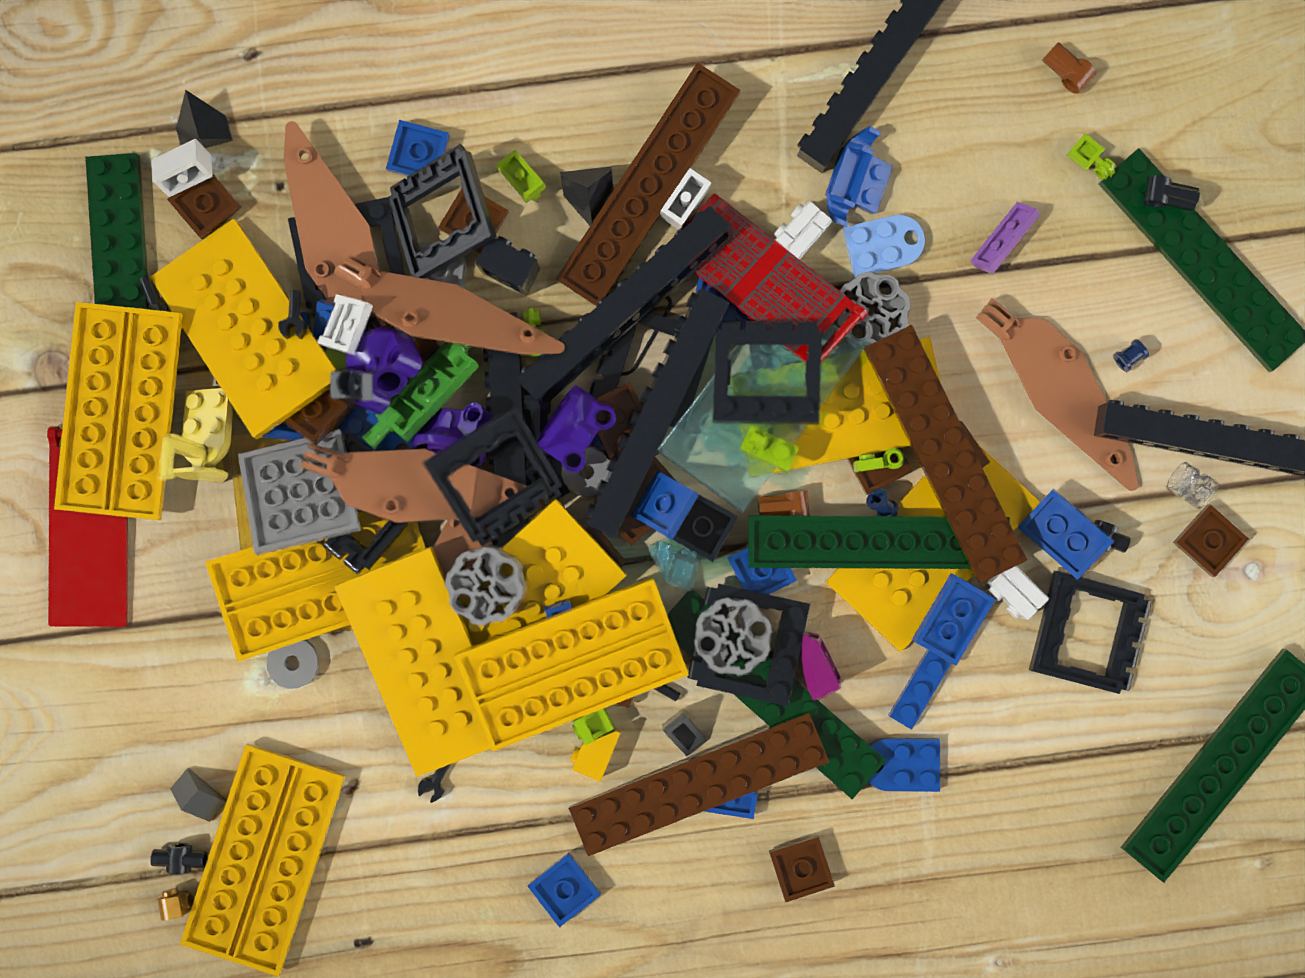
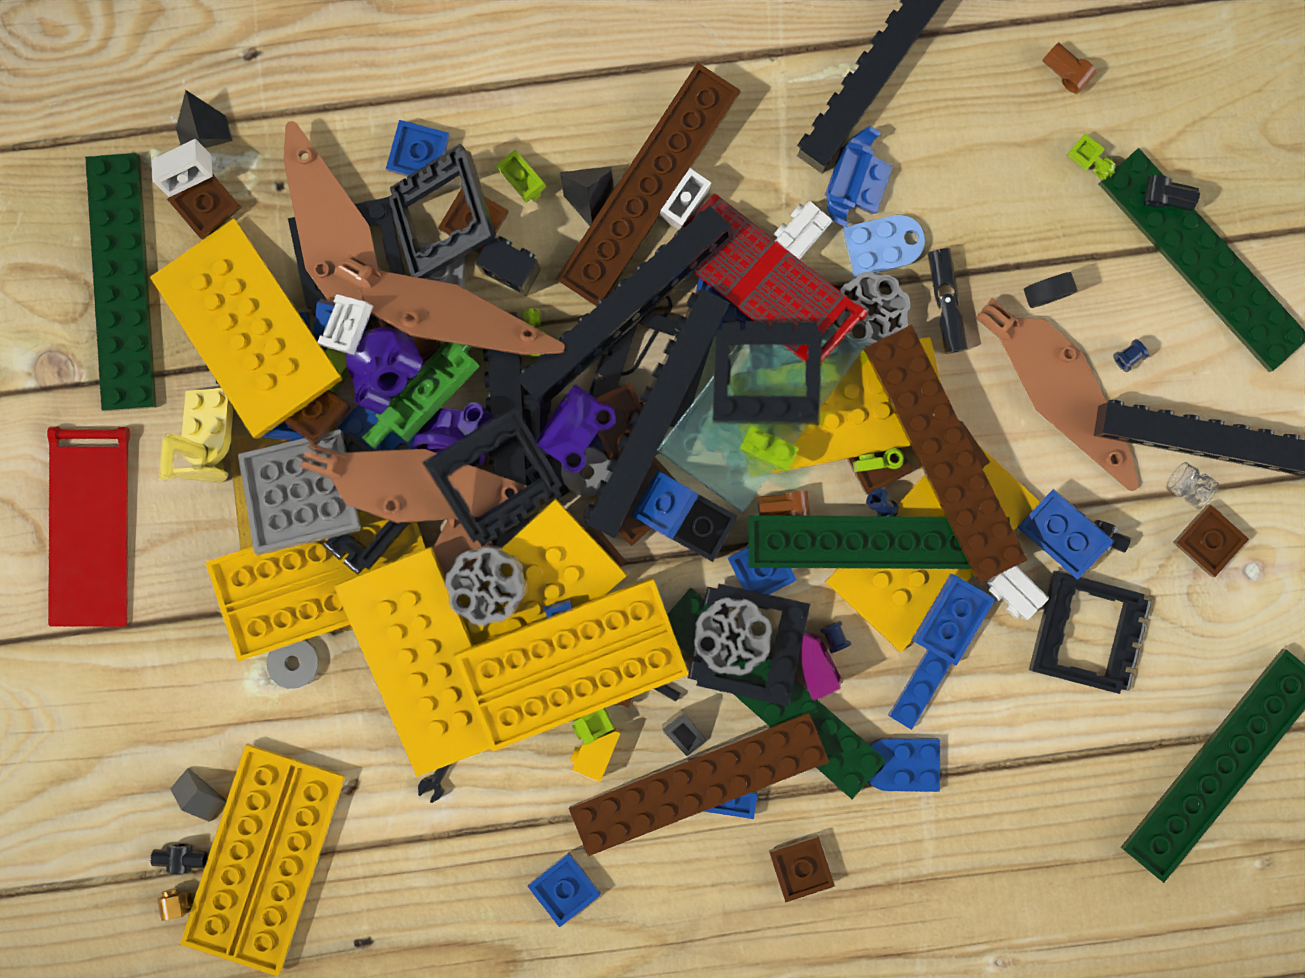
(117, 410): yellow plate -> none
(151, 295): black bar -> none
(293, 317): black bar -> none
(351, 383): black slope -> none
(675, 566): clear light blue slope -> none
(835, 637): none -> dark blue bush
(951, 320): none -> black piece
(1005, 237): medium lavender plate -> none
(1050, 289): none -> black tyre

